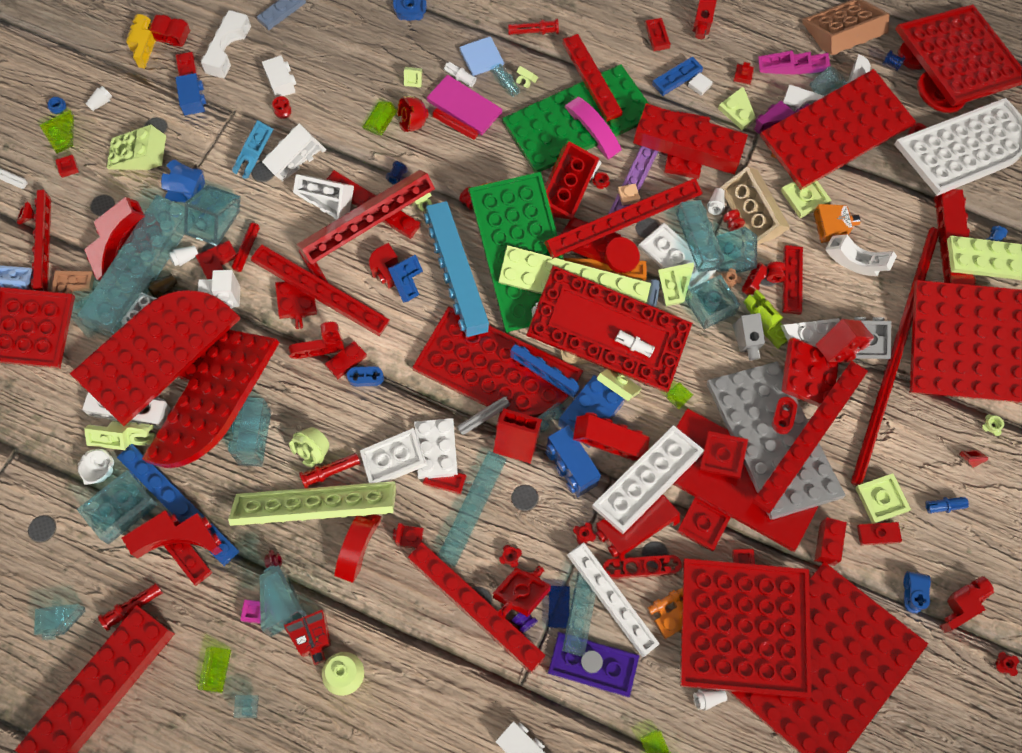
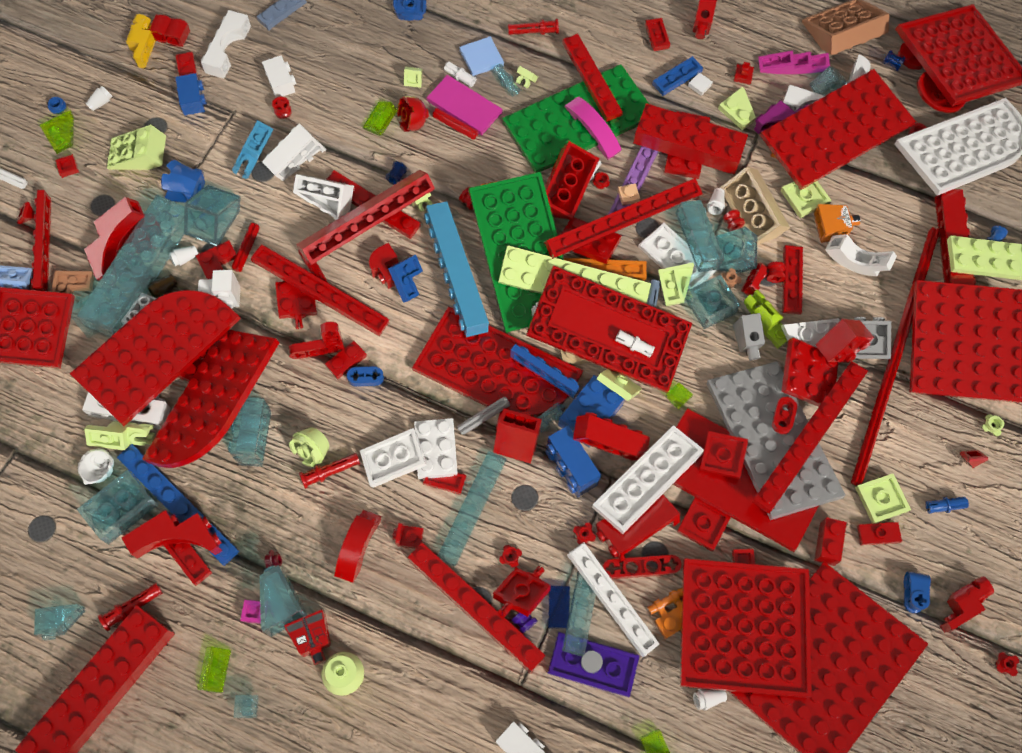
(313, 503): yellowish green plate -> none
(621, 255): red tile -> none

